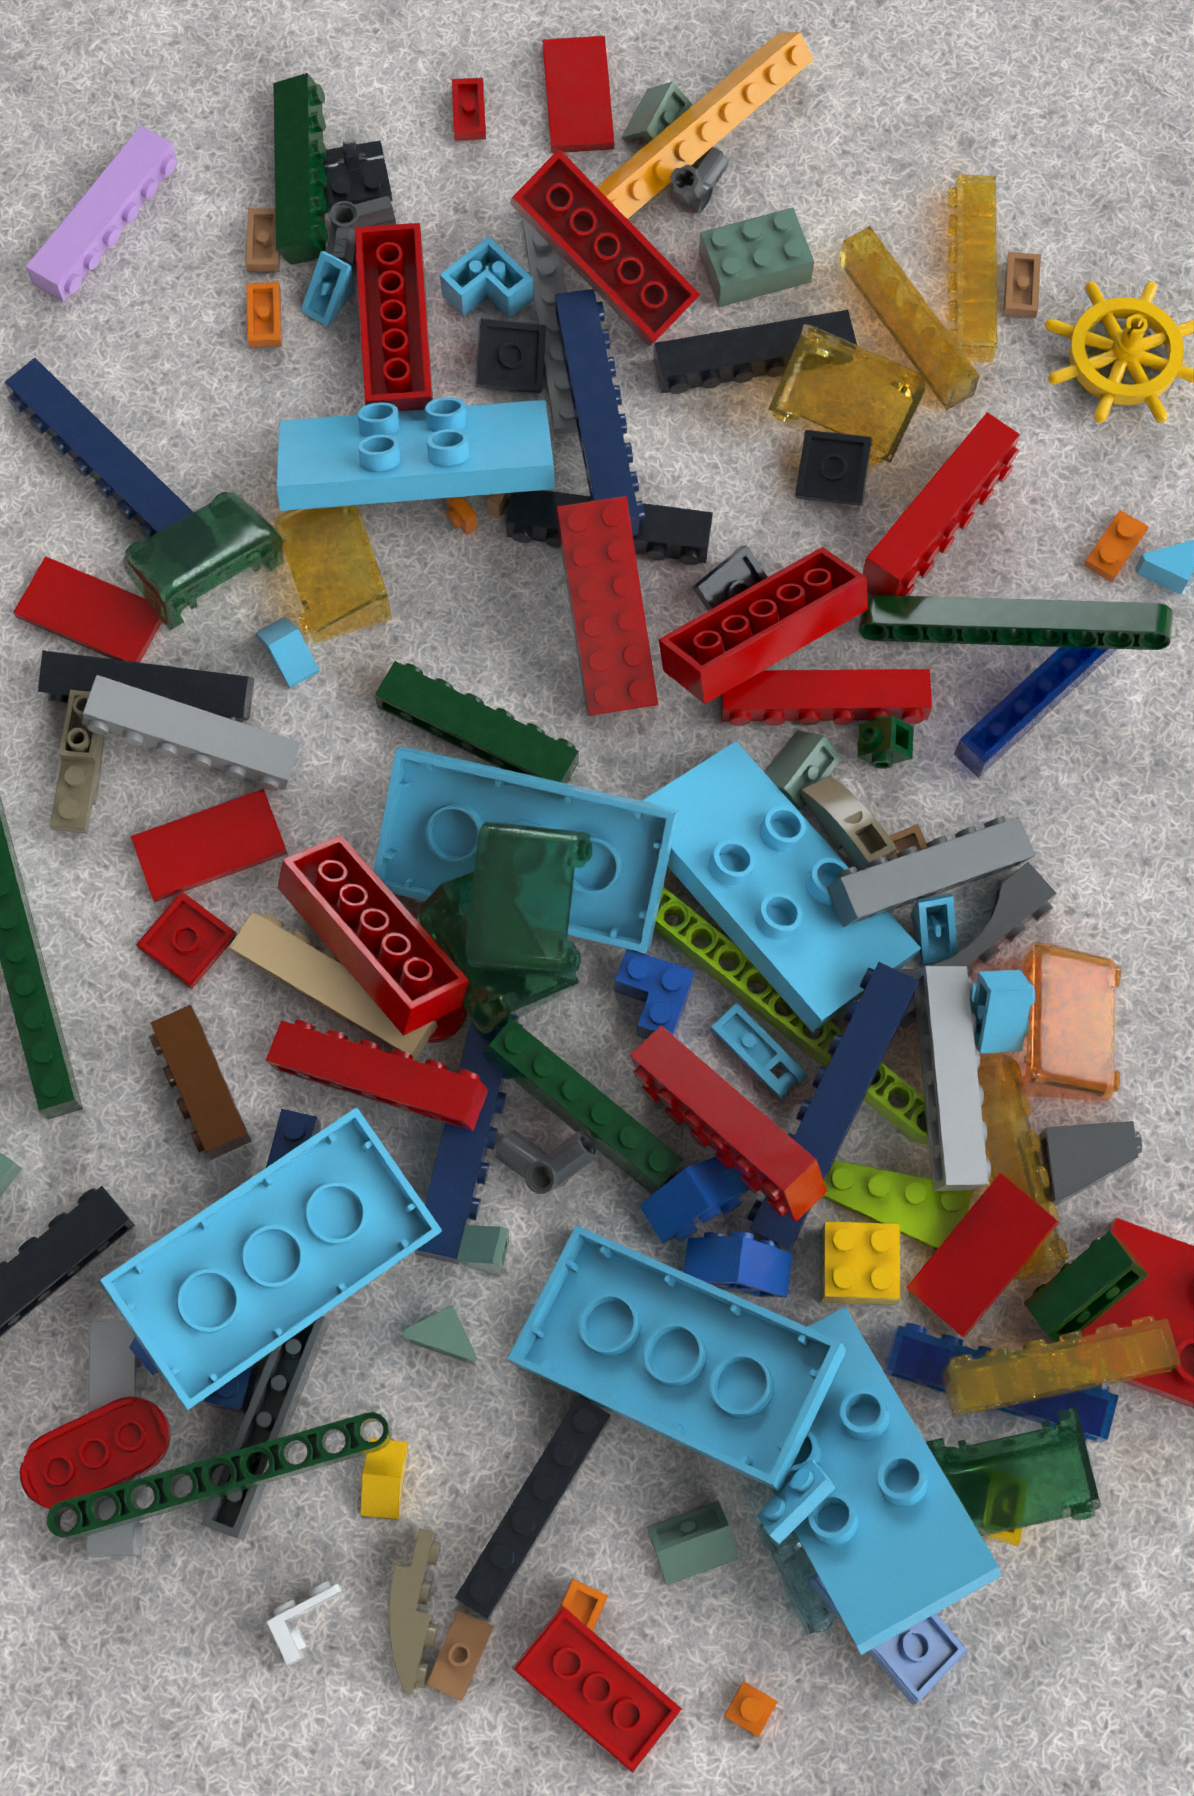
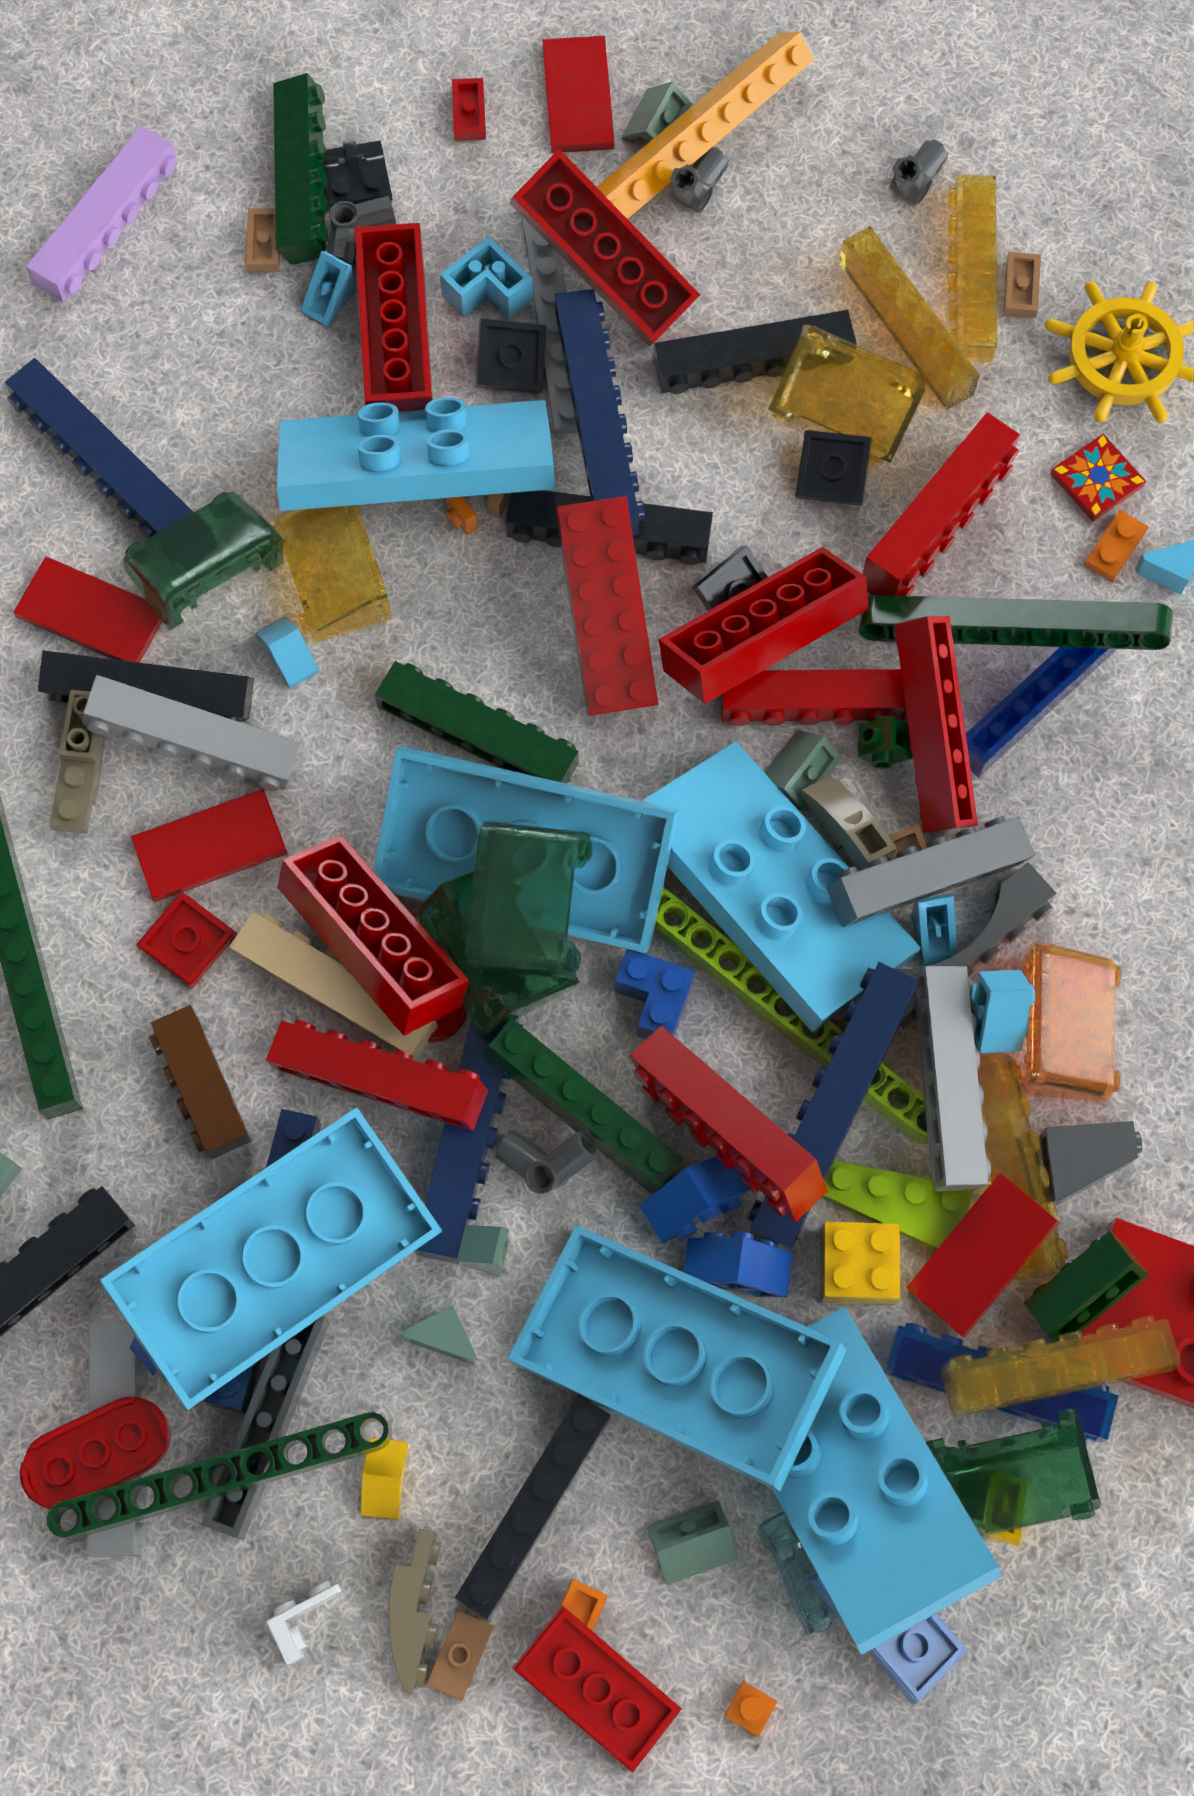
(264, 314): orange plate -> none
(756, 257): sand green brick -> none
(757, 1051): medium azure plate -> none
(795, 1501): medium azure plate -> none
(915, 173): none -> dark grey piece
(936, 723): none -> red brick
(1098, 477): none -> tile

